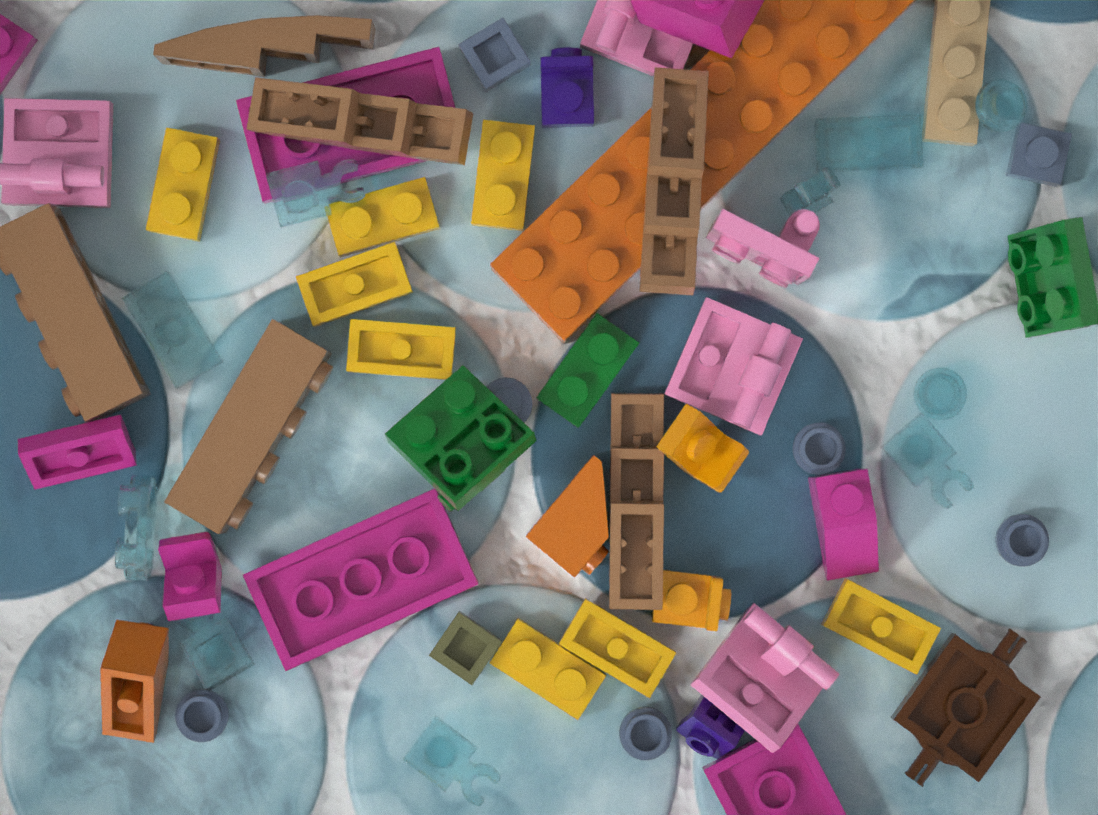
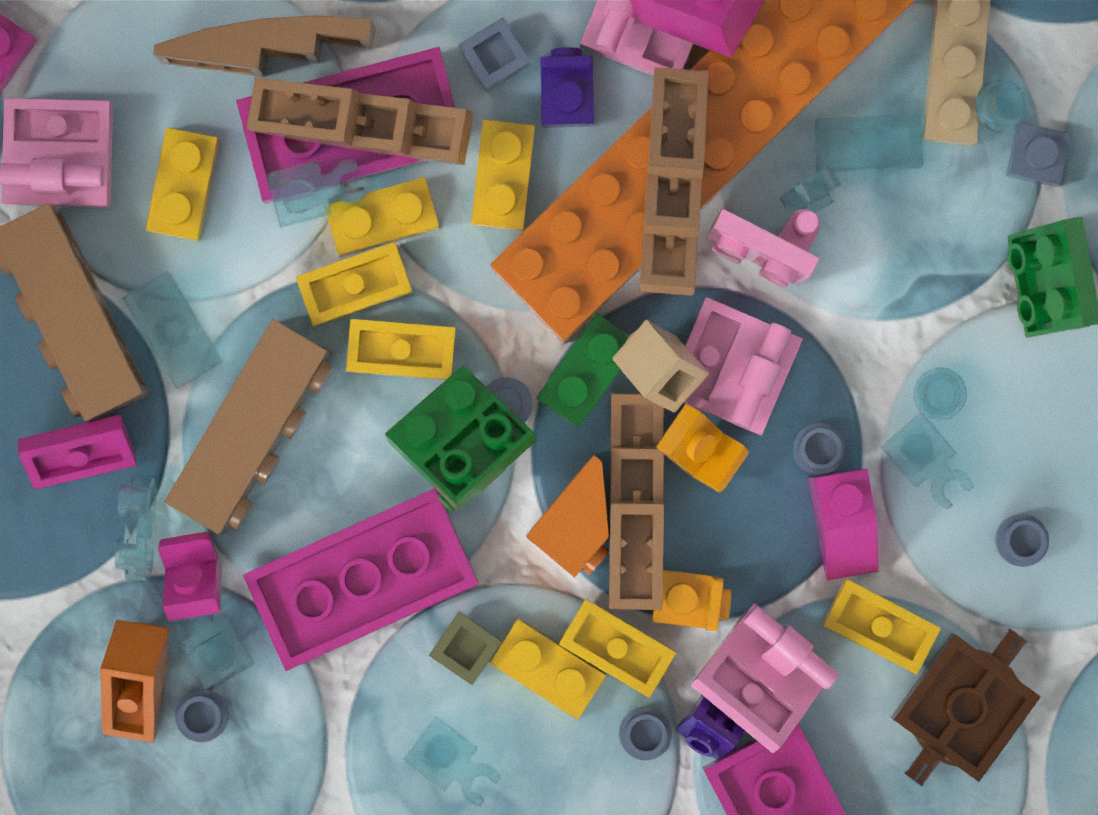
(660, 366): none -> tan brick

